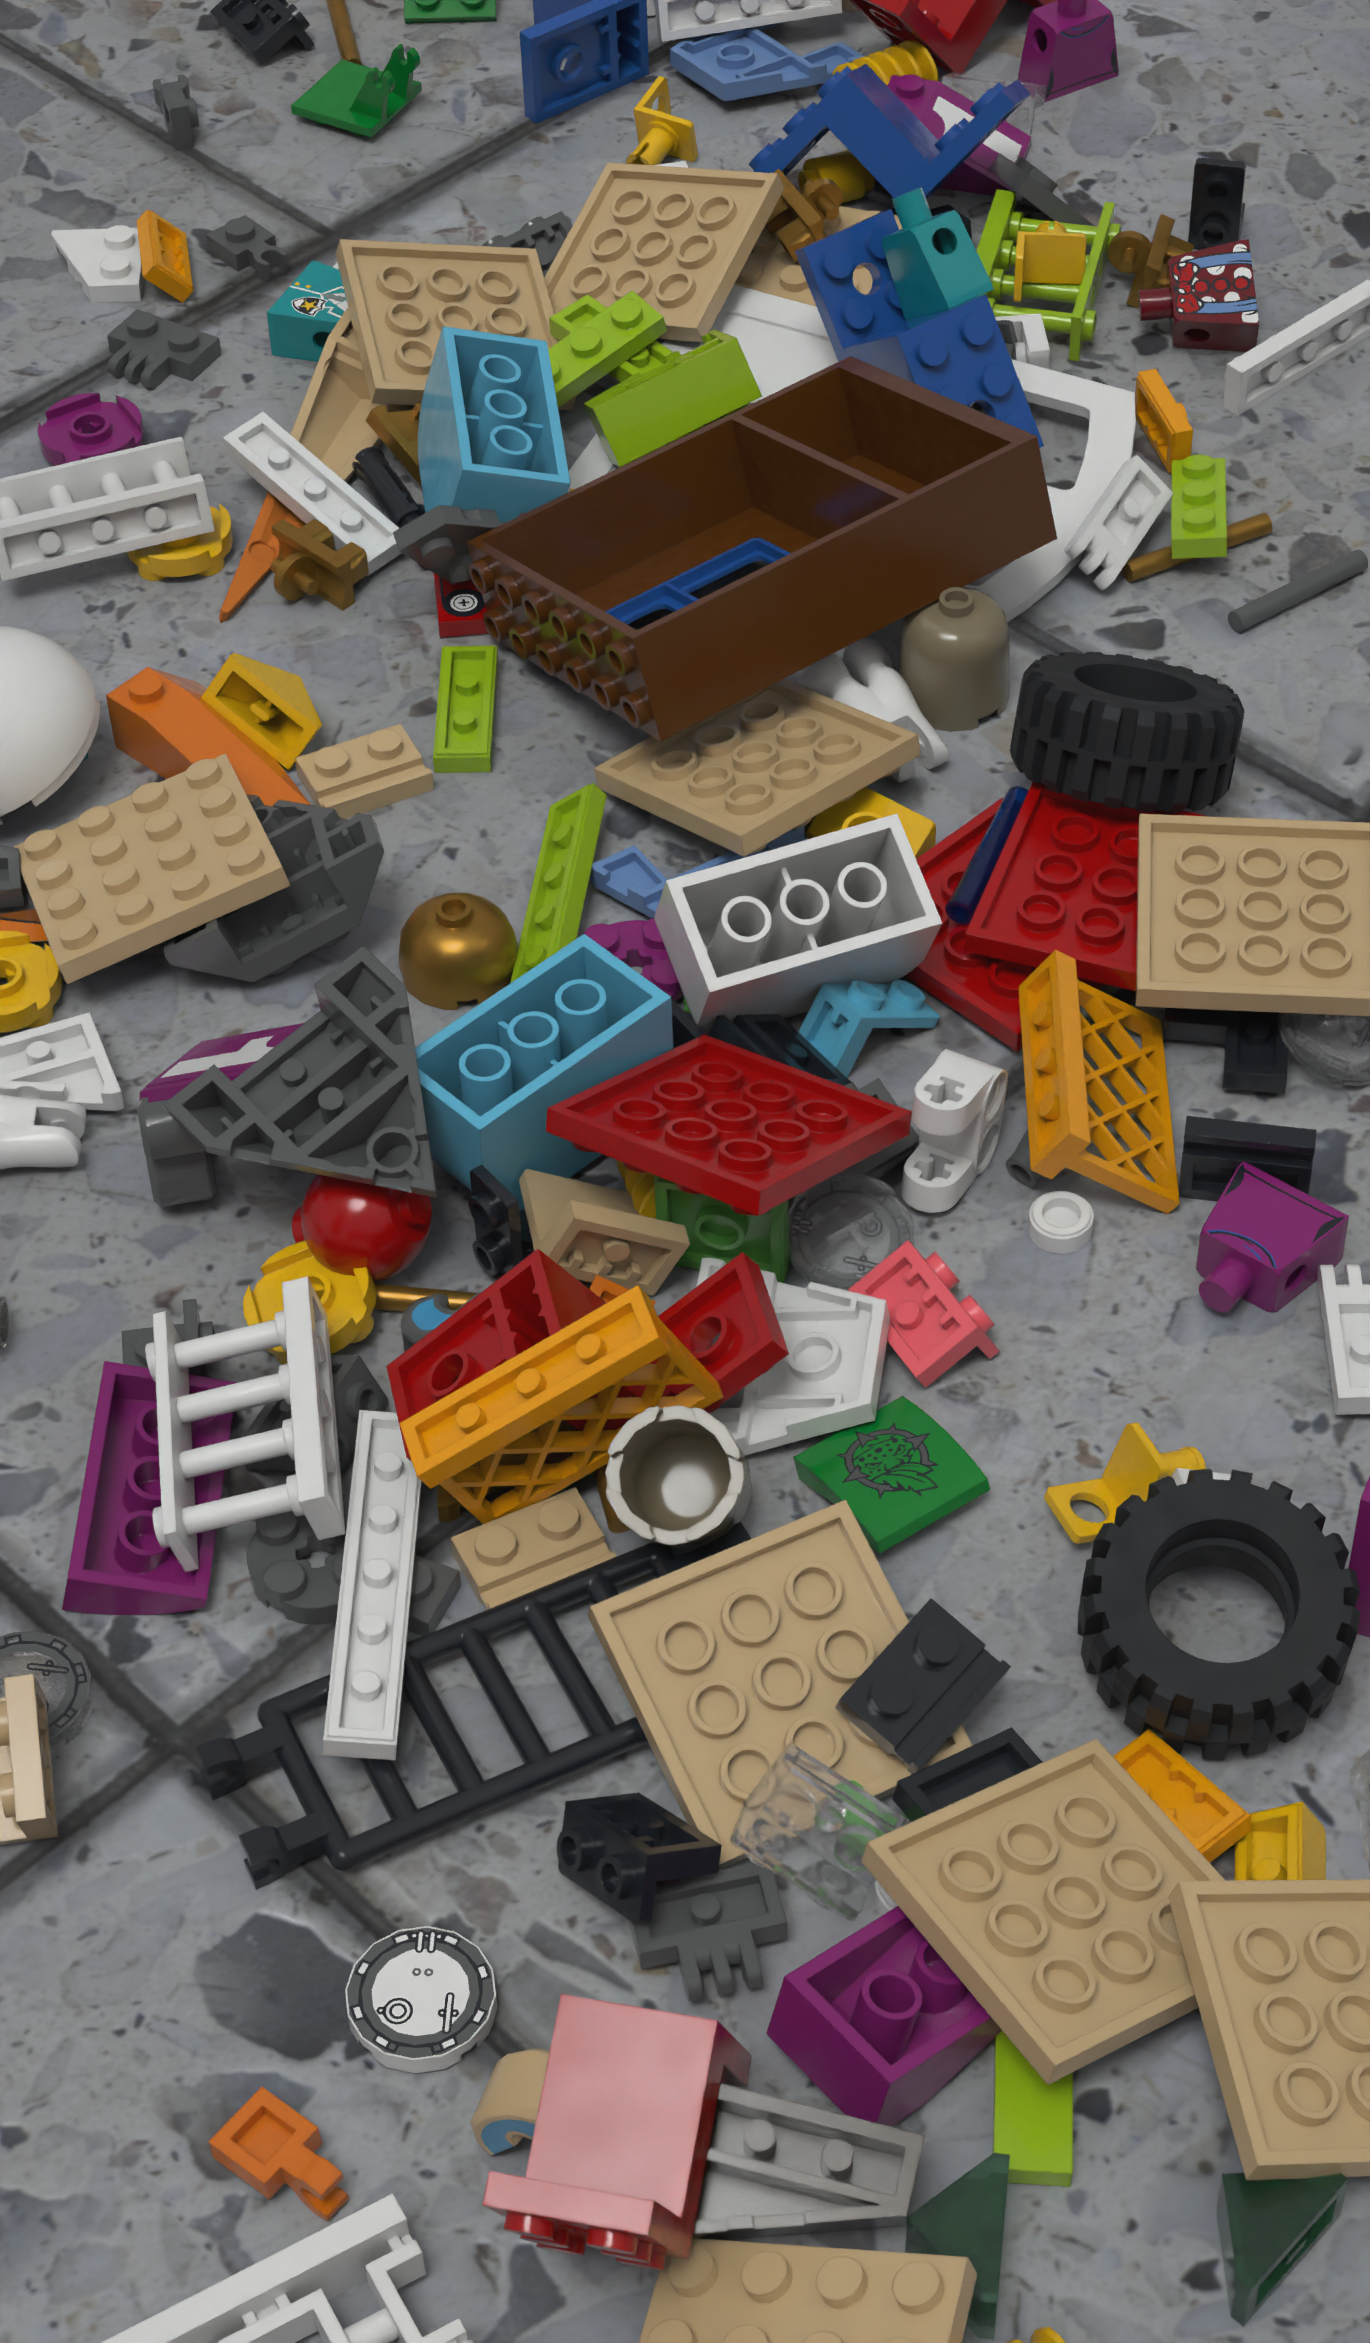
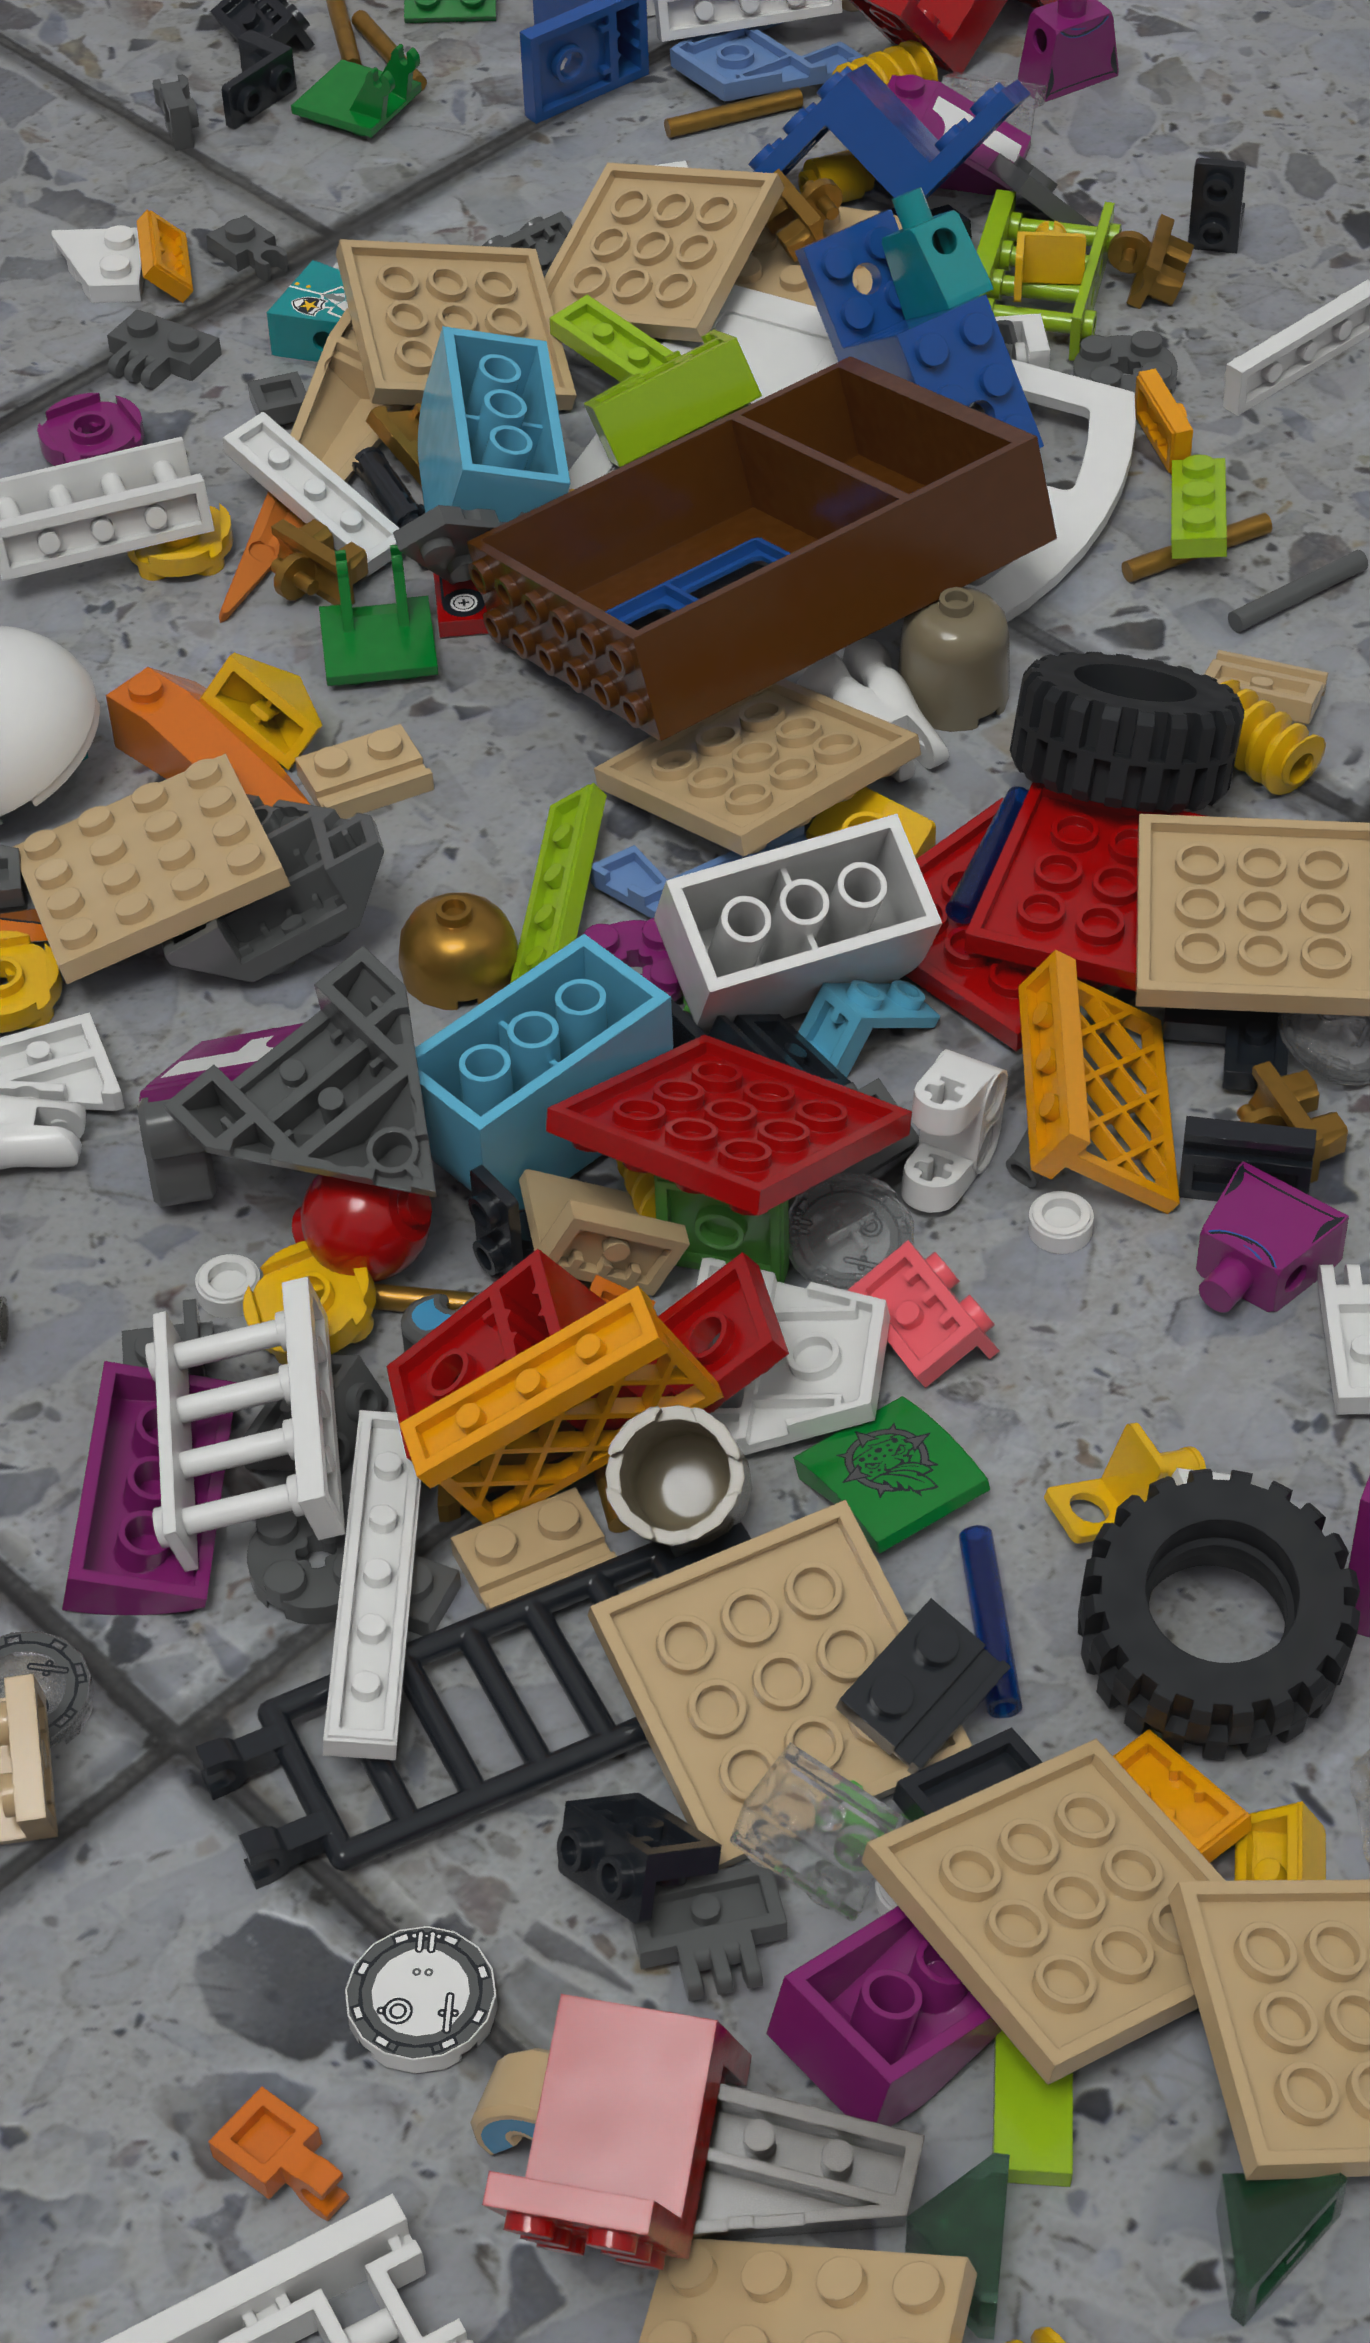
(223, 1284): none -> white tile
(264, 79): none -> black bracket
(278, 397): none -> dark grey plate
(377, 639): none -> green plate
(379, 40): none -> pearl gold bar
(466, 709): lime tile -> none
(603, 345): lime plate -> none
(659, 131): yellow bracket -> none
(733, 112): none -> pearl gold bar
(990, 1614): none -> clear blue piece
(1110, 357): none -> dark grey plate
(1119, 521): white hinge -> none
(1207, 299): torso -> none
(1272, 747): none -> yellow piece
(1286, 686): none -> tan plate
(1286, 1103): none -> pearl gold hips

